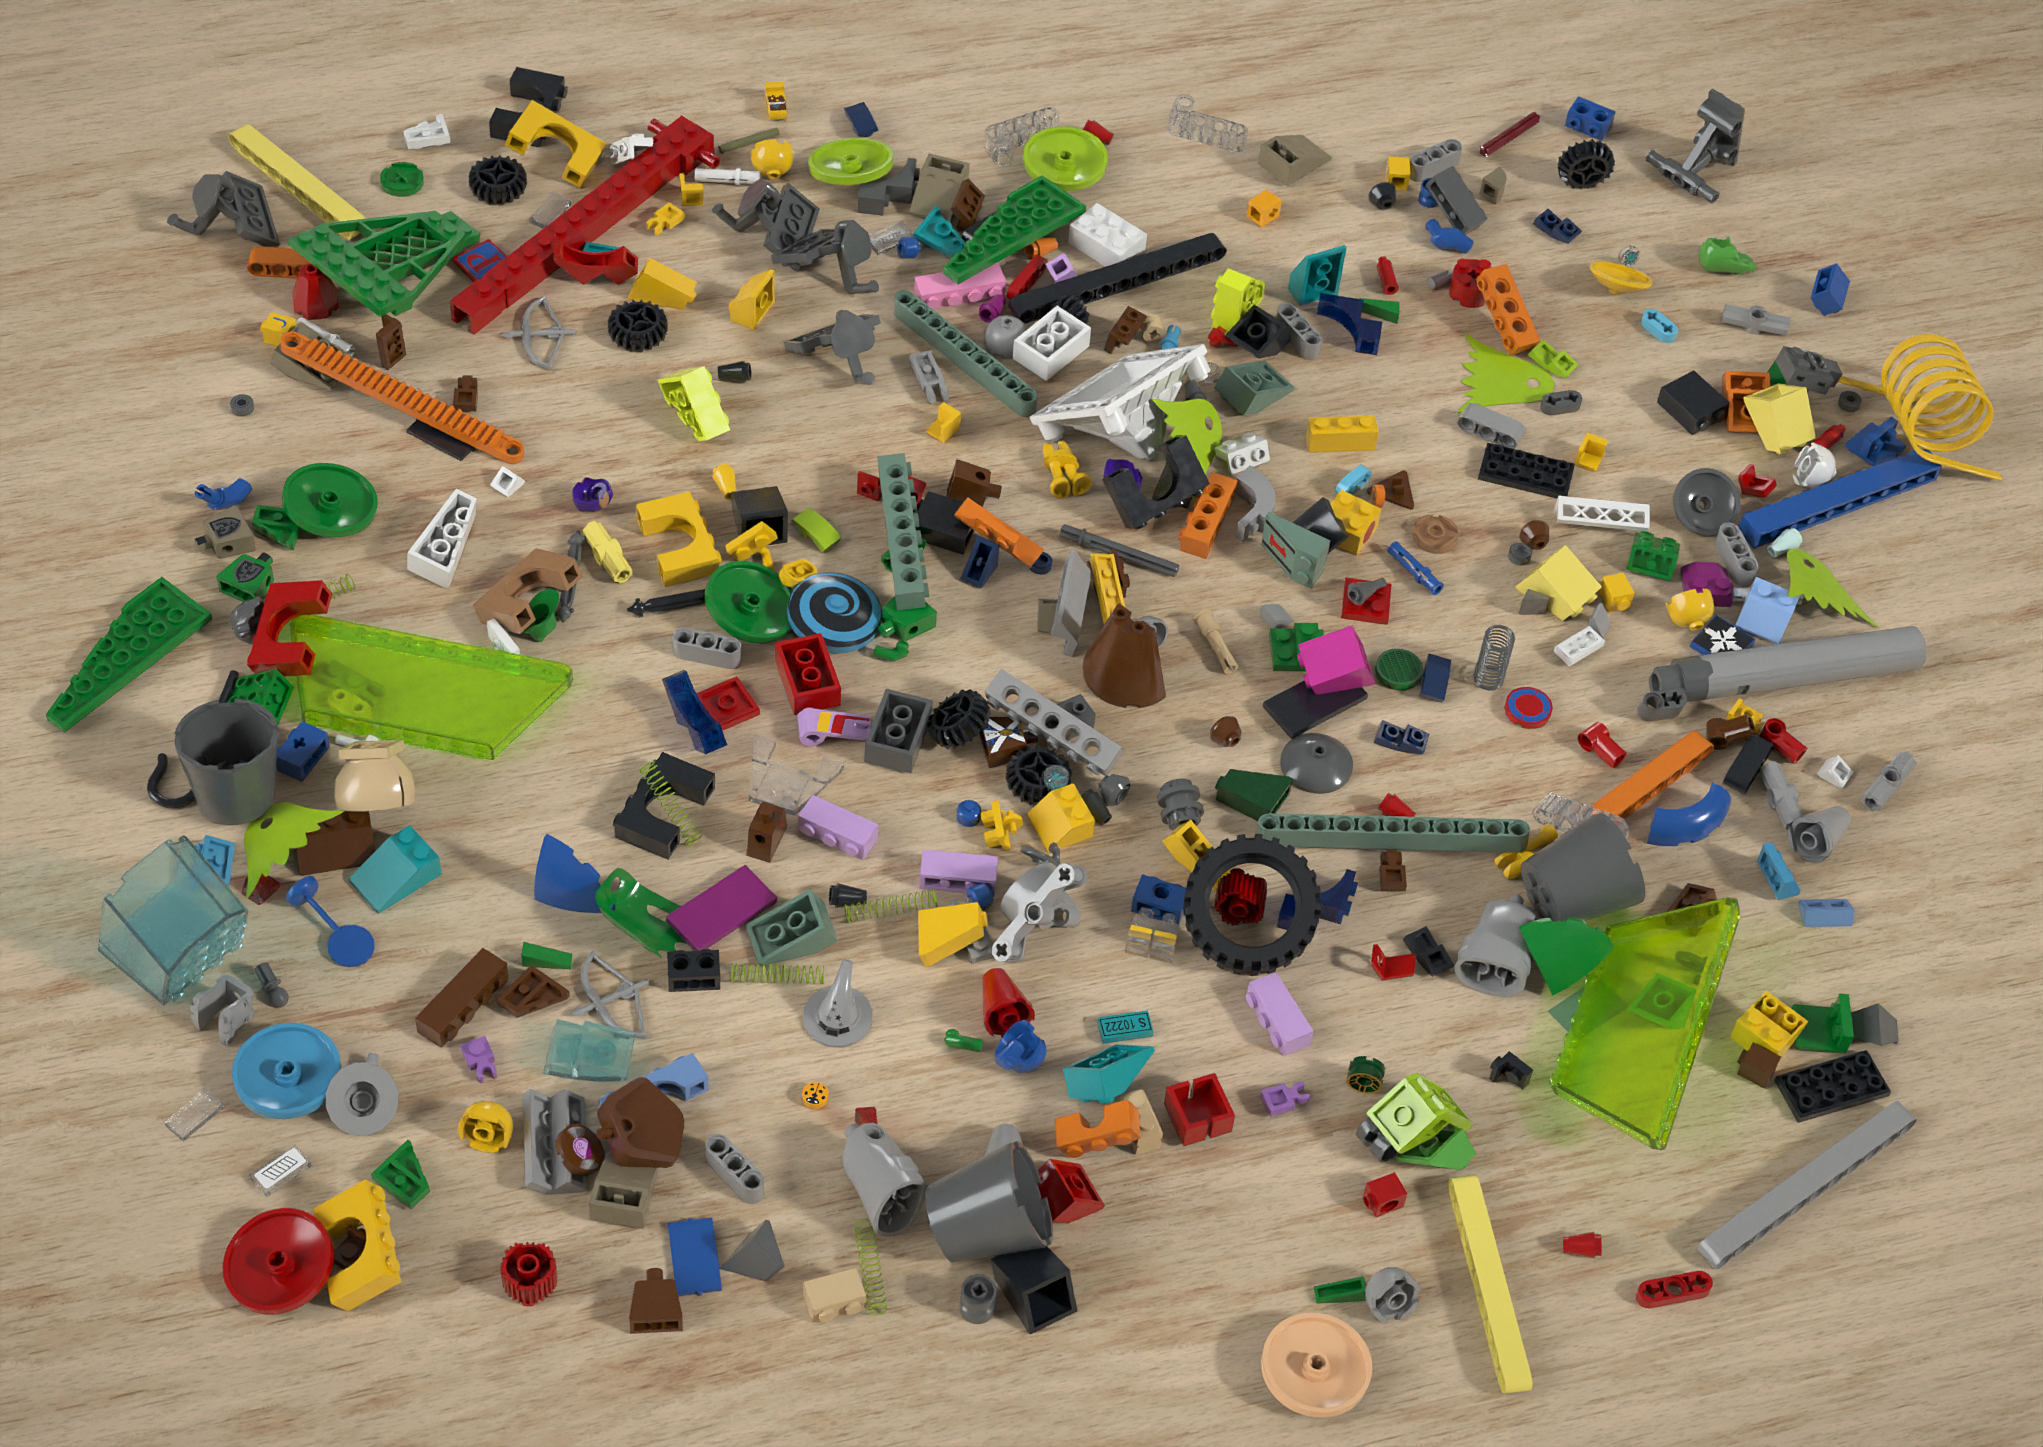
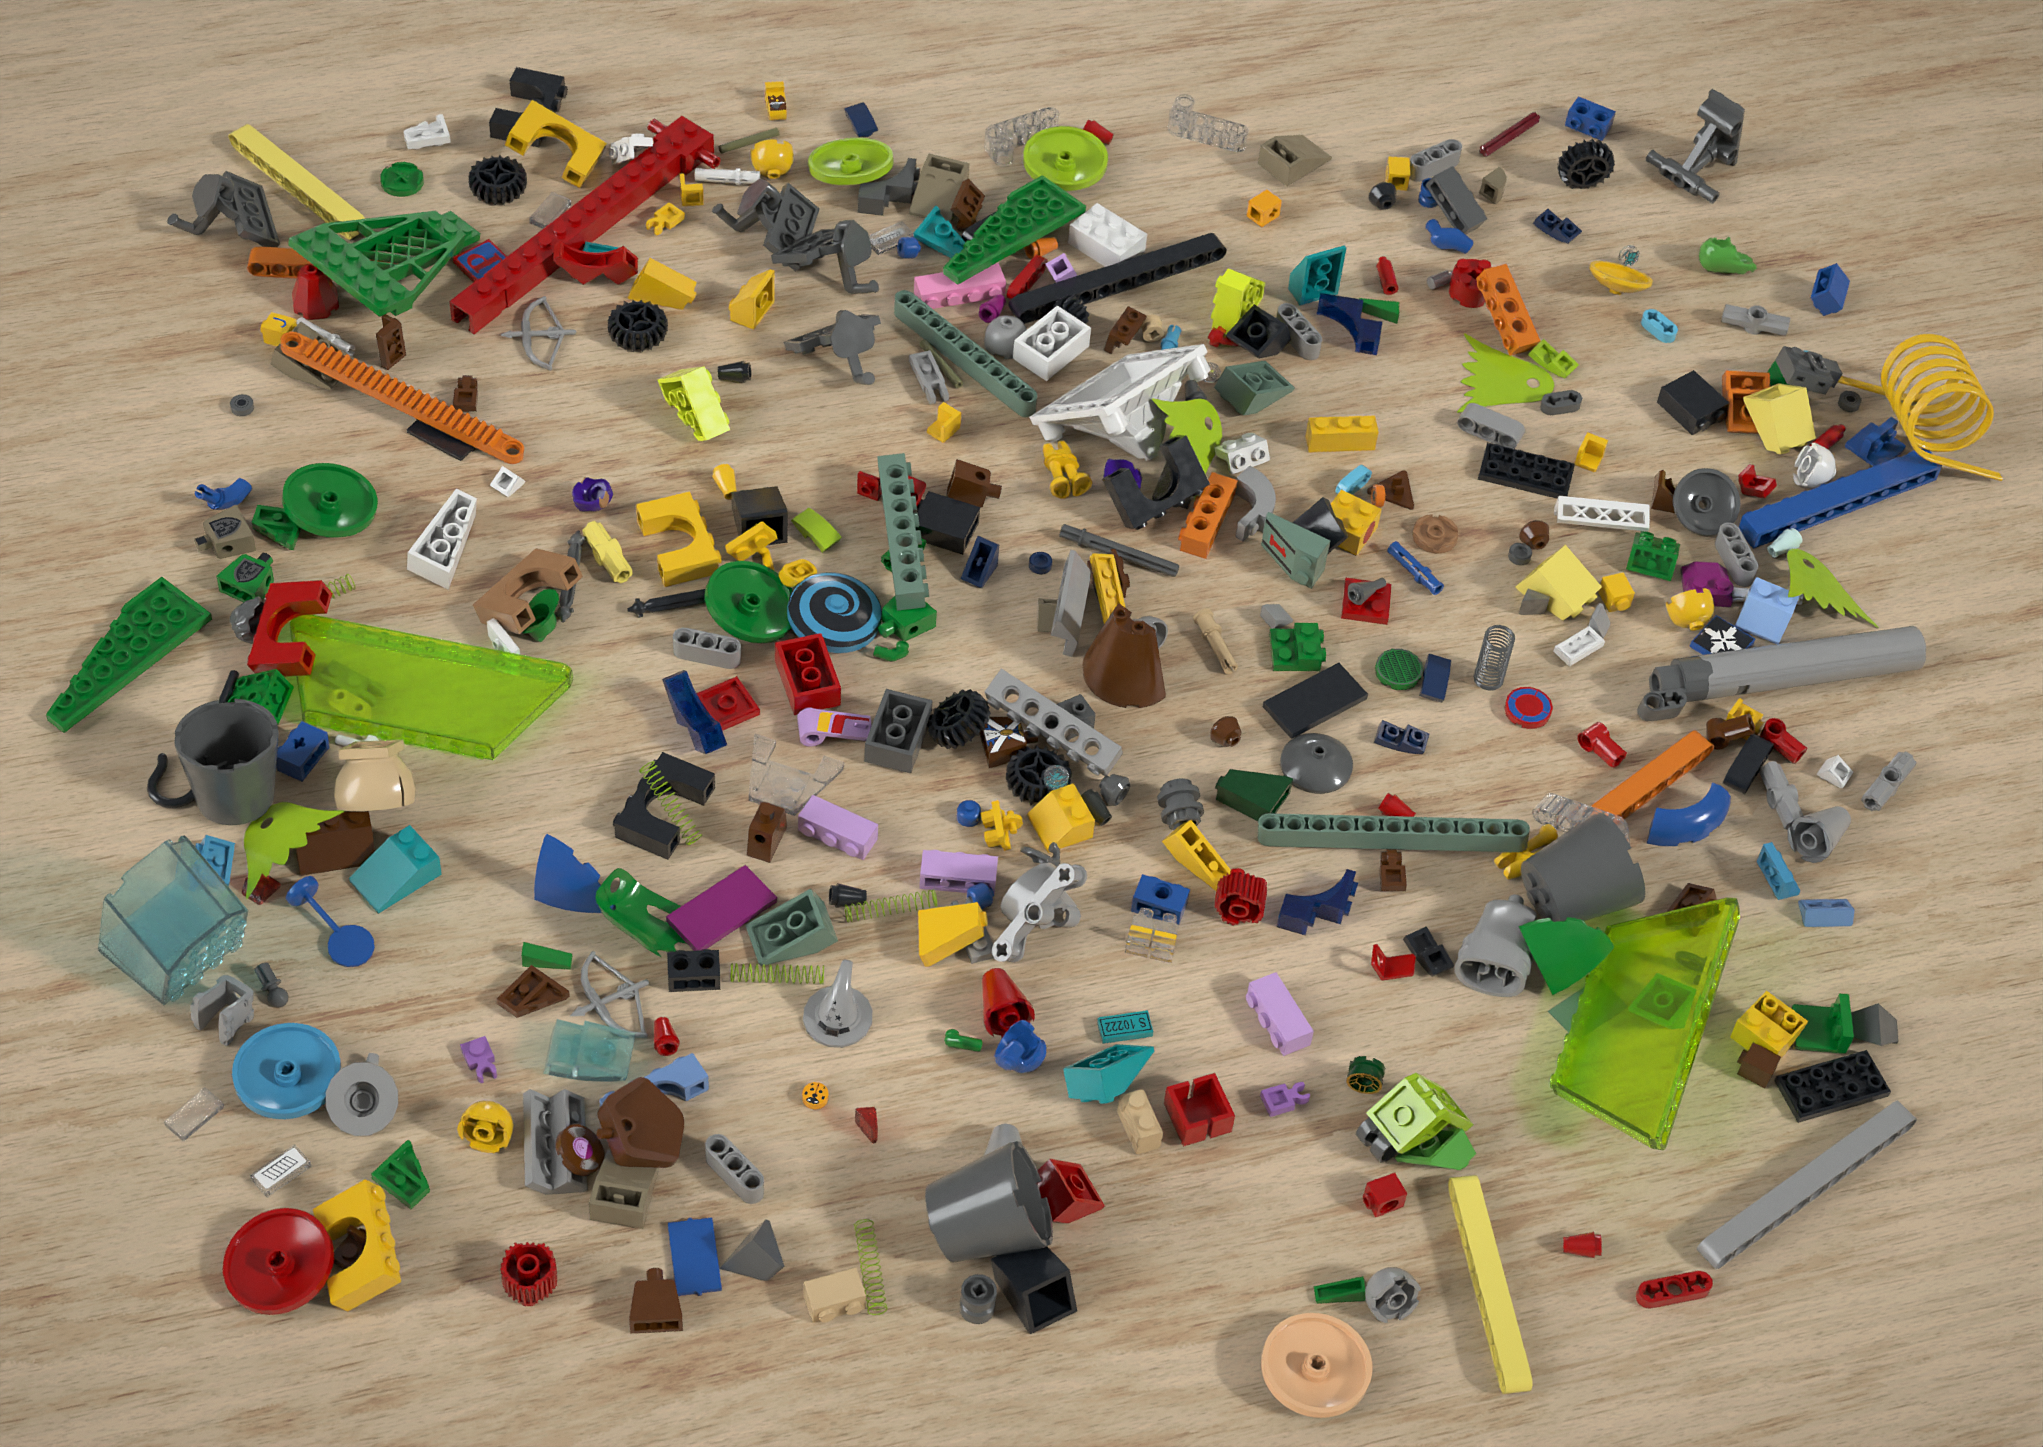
(462, 998): reddish brown brick -> none
(665, 1038): none -> red cone
(883, 1178): light grey torso -> none
(944, 367): none -> olive piece
(999, 532): orange bracket -> none
(1118, 1127): orange arch -> none
(1266, 853): black tyre -> none
(1335, 662): dark pink slope -> none
(1513, 1068): black bracket -> none
(1663, 493): none -> reddish brown slope

